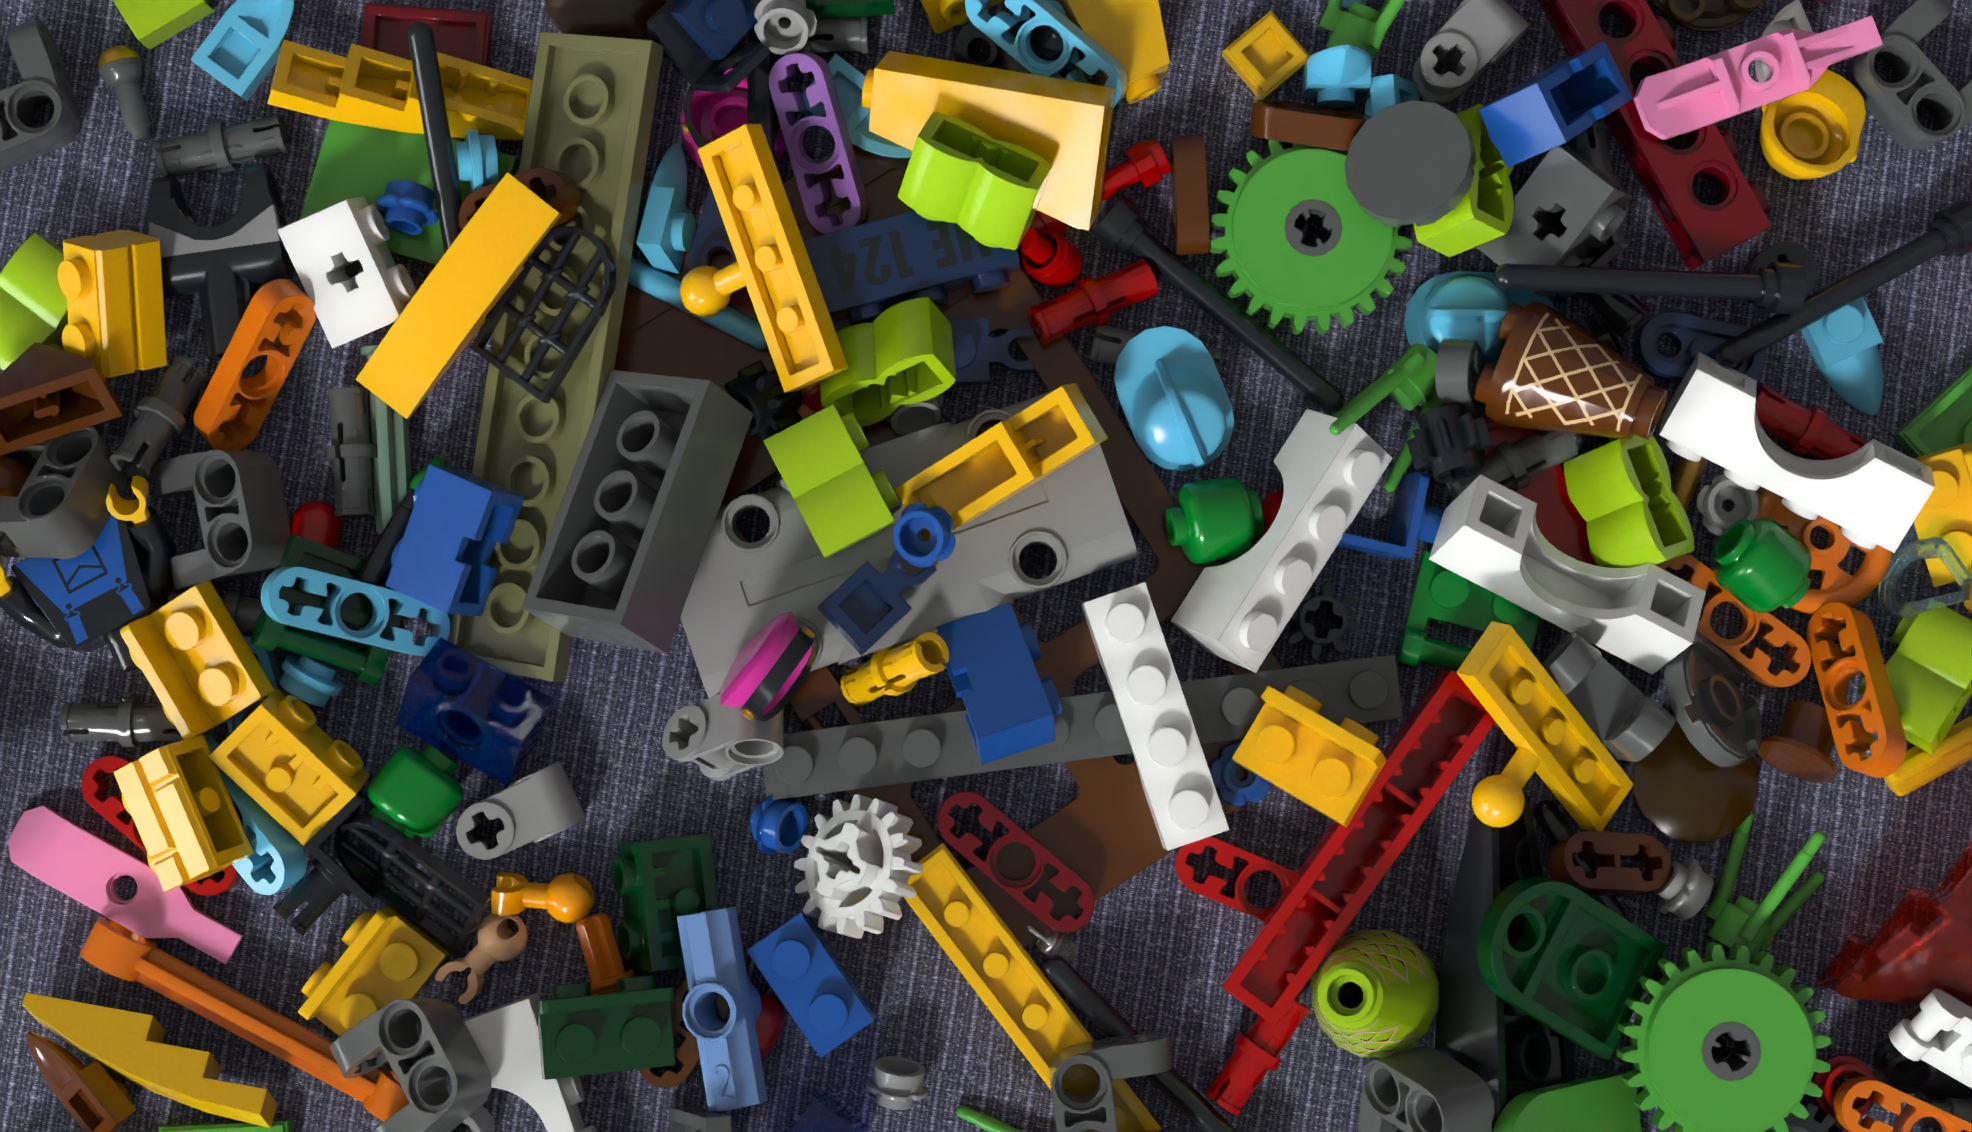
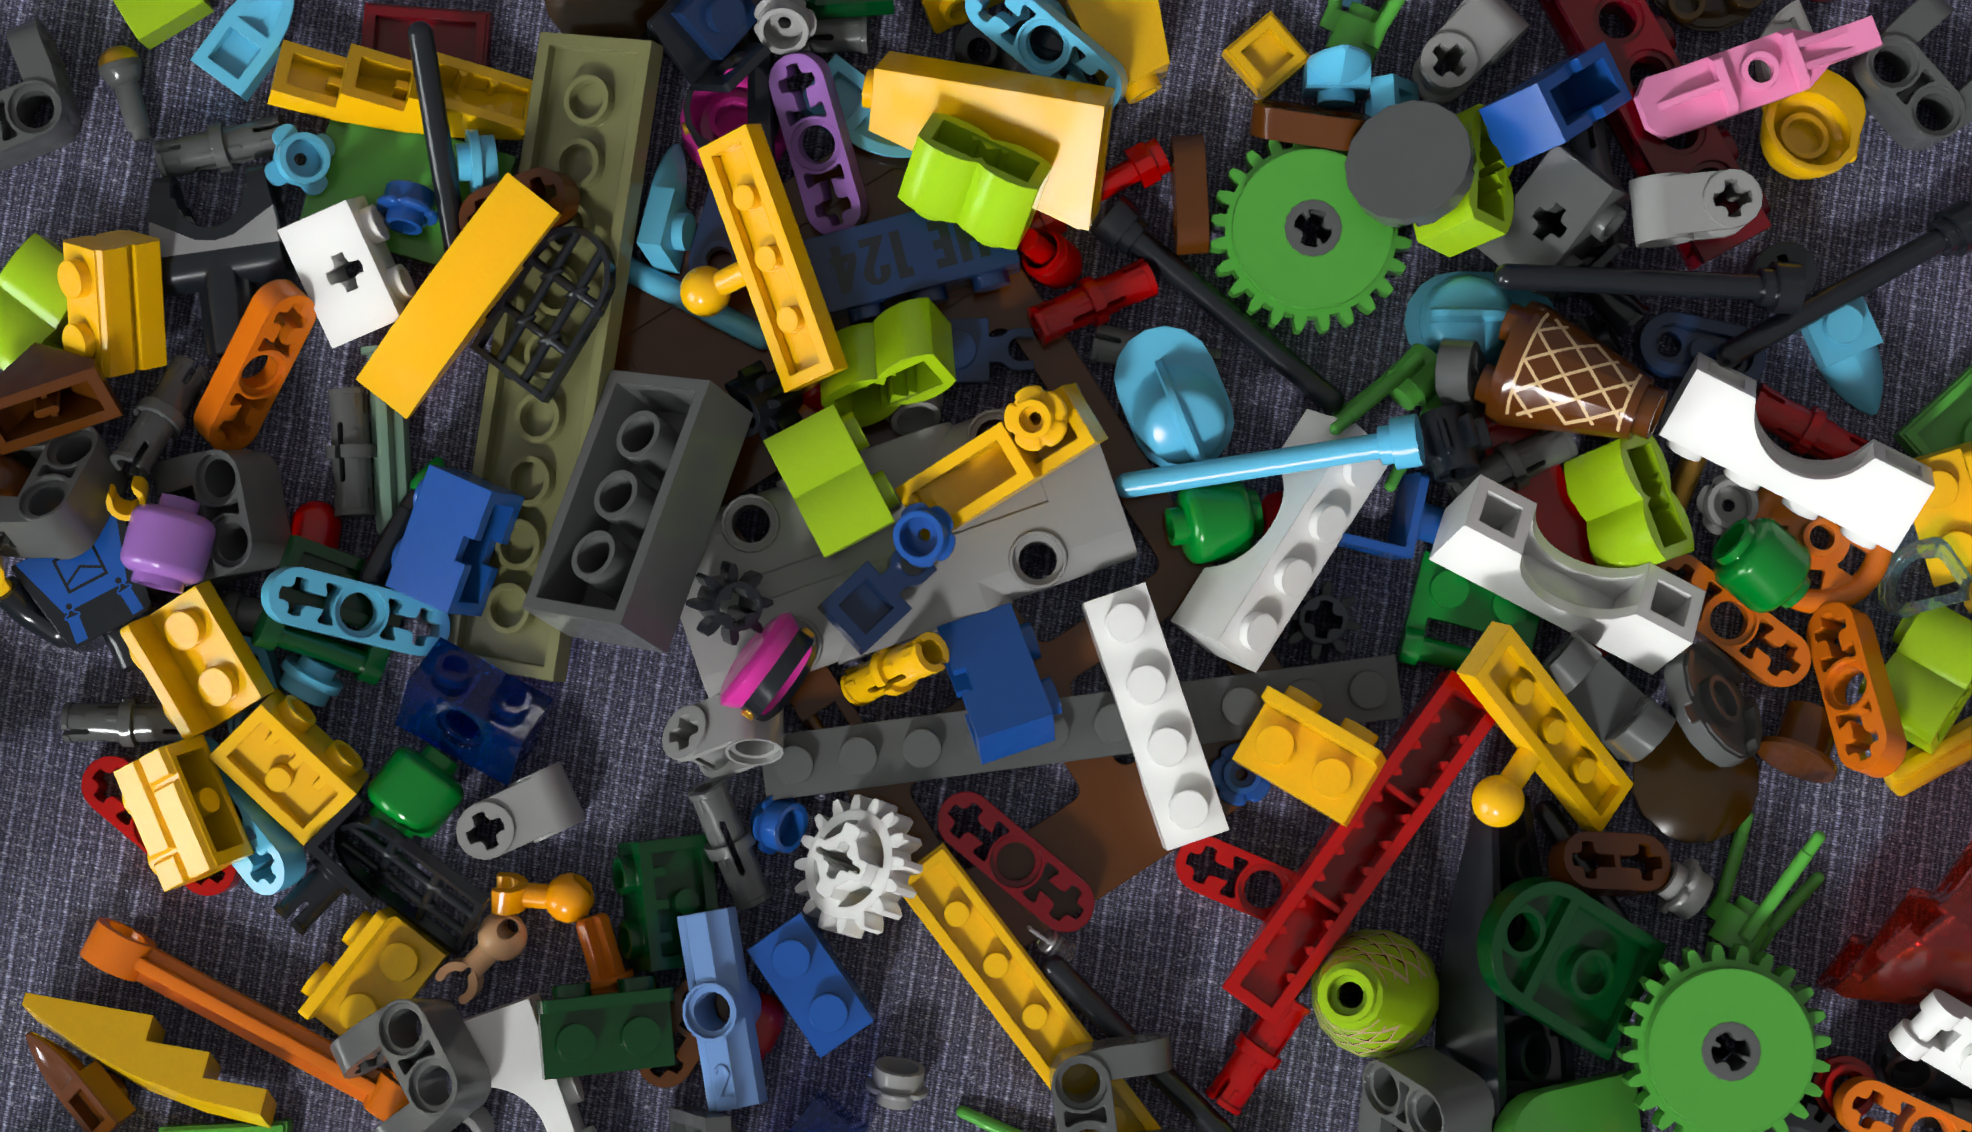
(88, 872): bright pink piece -> none
(168, 544): none -> medium lavender head
(317, 153): none -> medium azure plate
(739, 616): none -> black gear
(744, 880): none -> dark grey pin
(1053, 418): none -> yellow plate
(1394, 443): none -> medium azure piece
(1681, 206): none -> light grey piece

